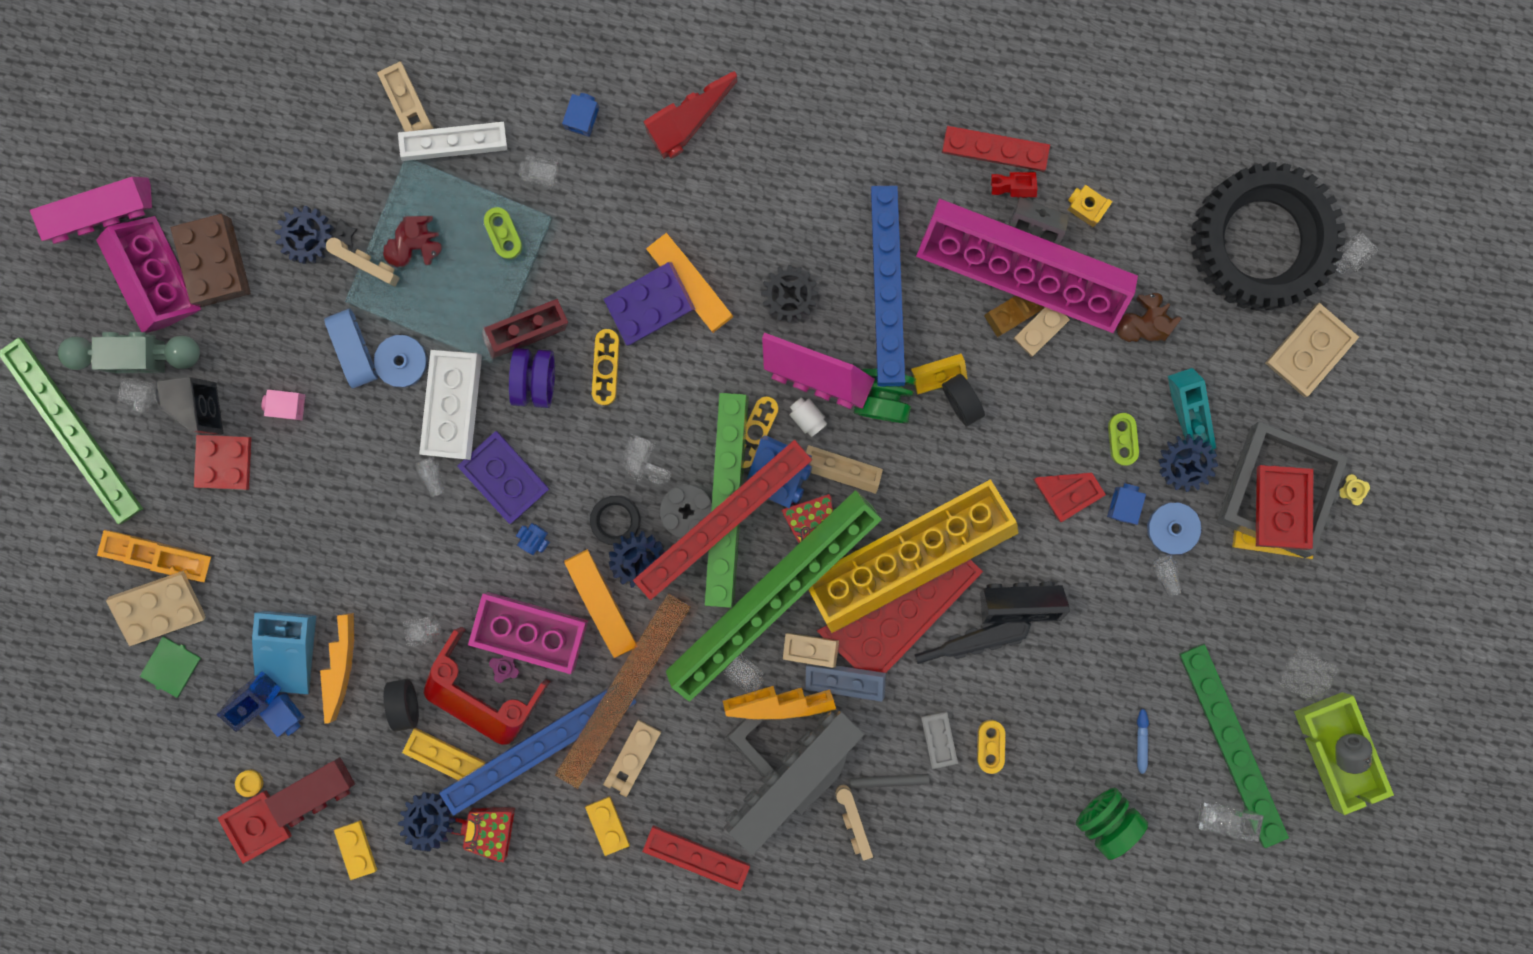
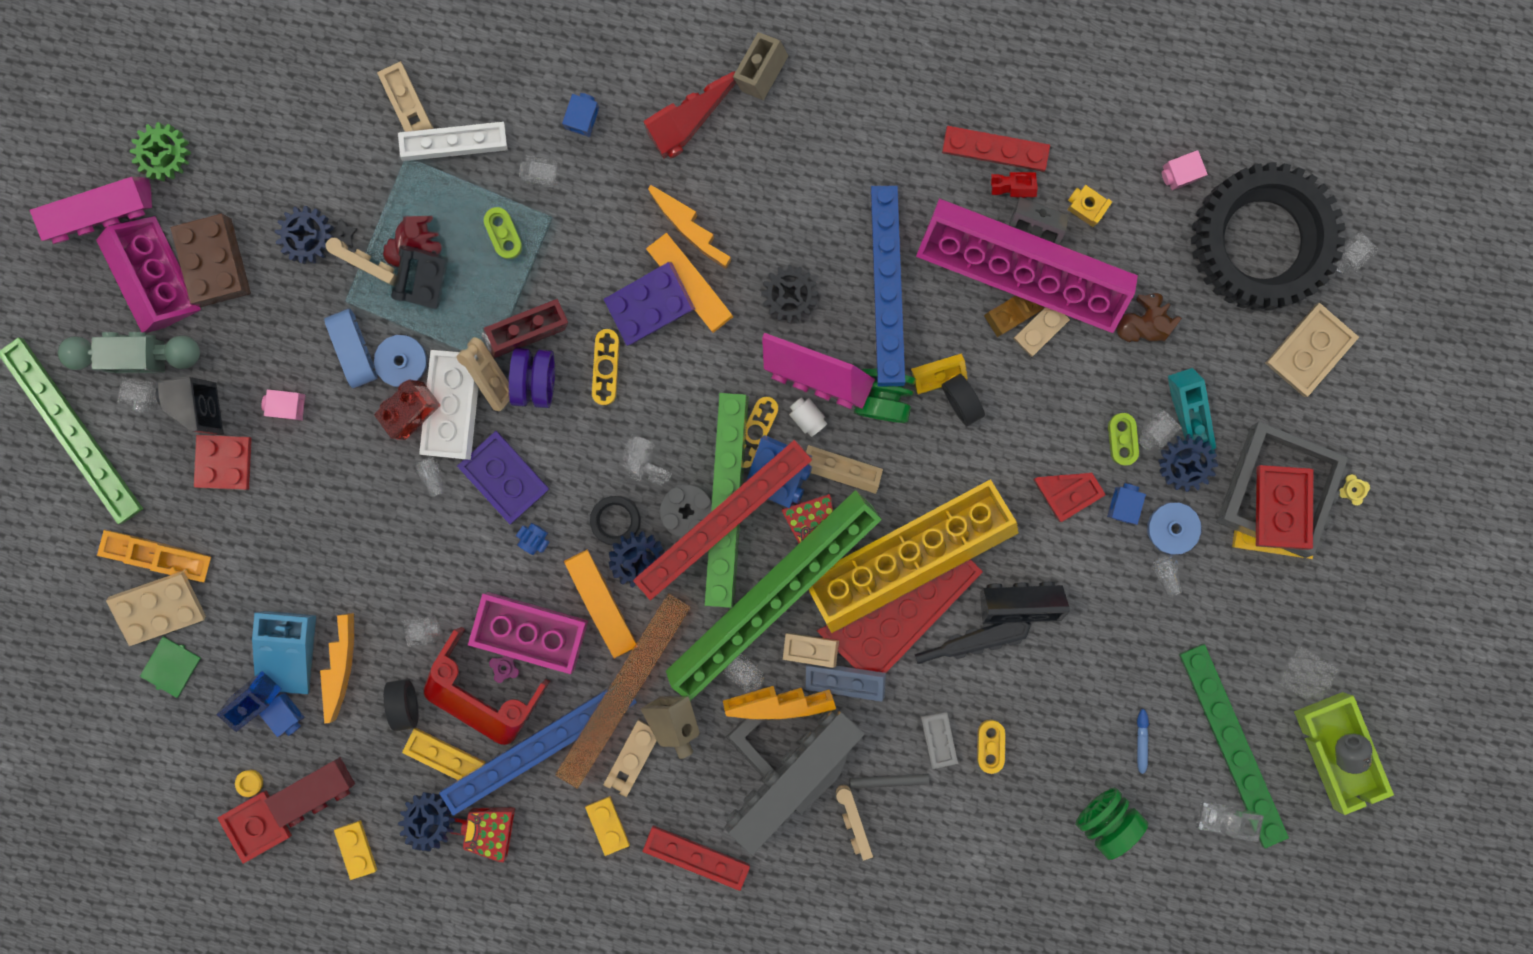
(153, 142): none -> bright green gear
(406, 409): none -> clear red brick
(428, 278): none -> black plate
(485, 373): none -> tan plate
(672, 723): none -> dark tan torso
(683, 220): none -> light orange slope
(760, 66): none -> dark tan brick
(1157, 431): none -> clear brick
(1184, 170): none -> bright pink brick

